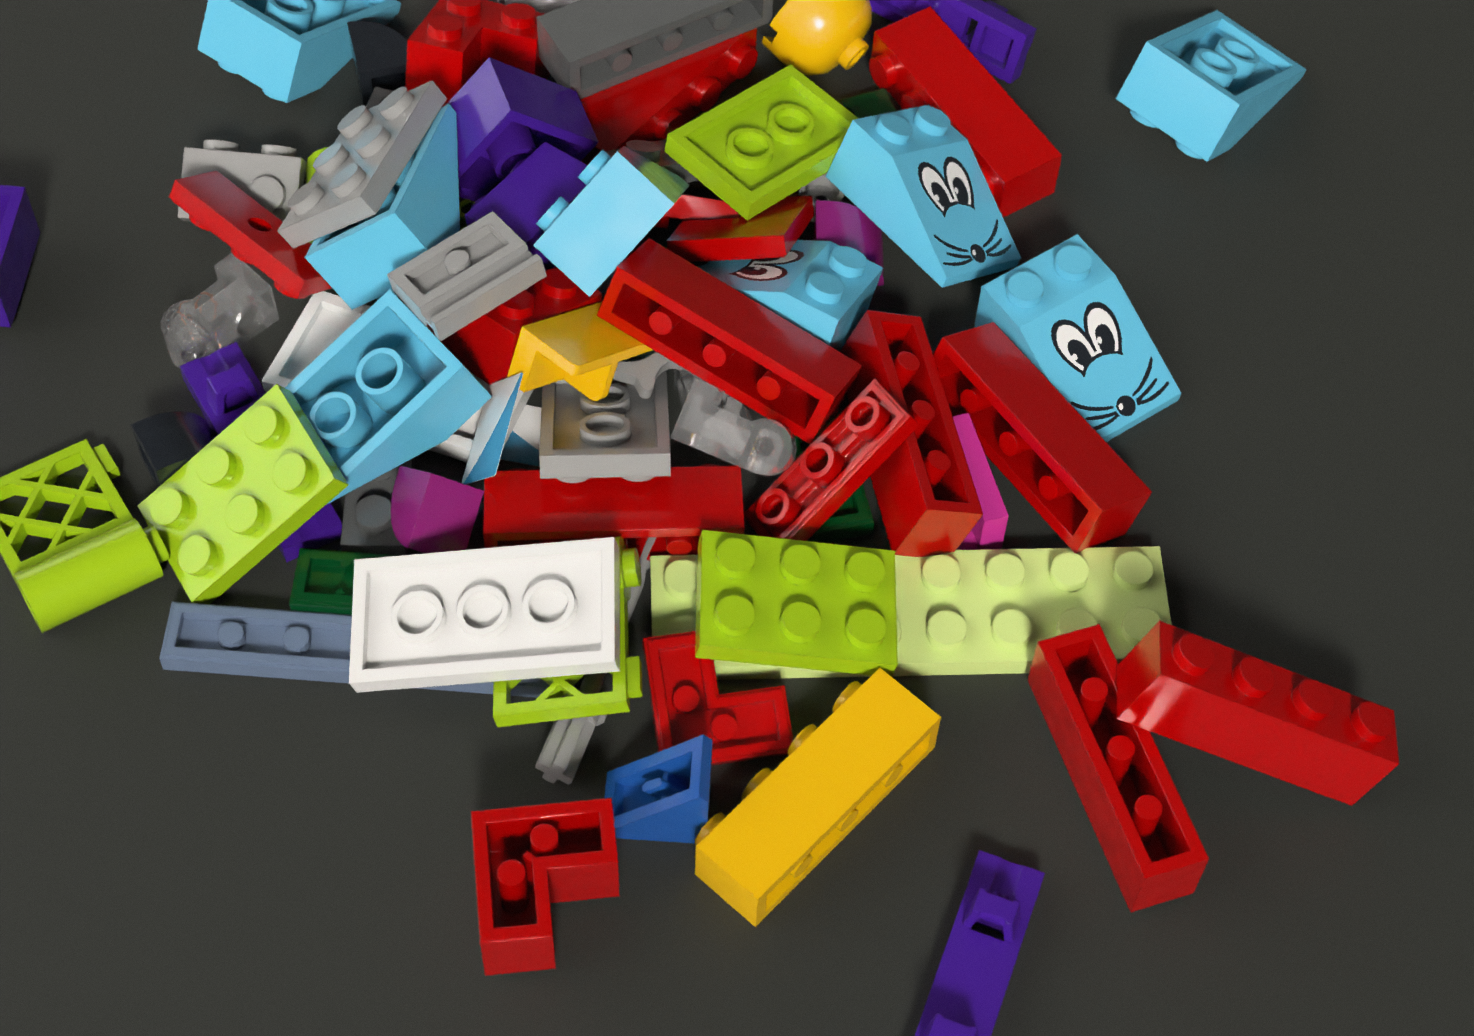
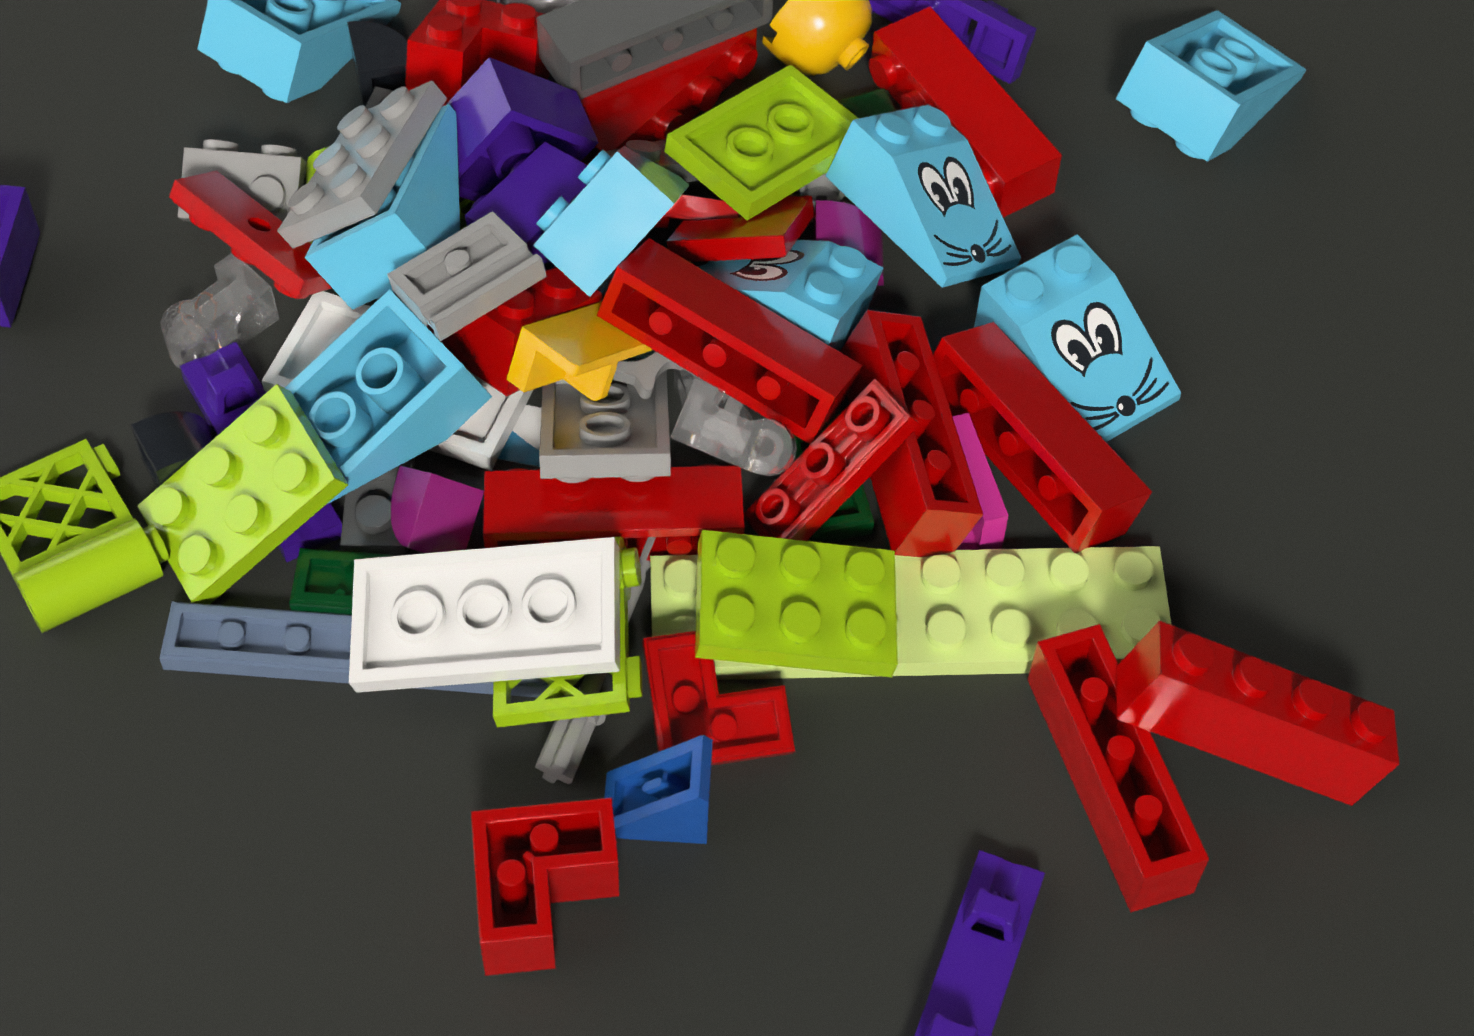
(492, 430): sticker -> none
(815, 795): yellow brick -> none

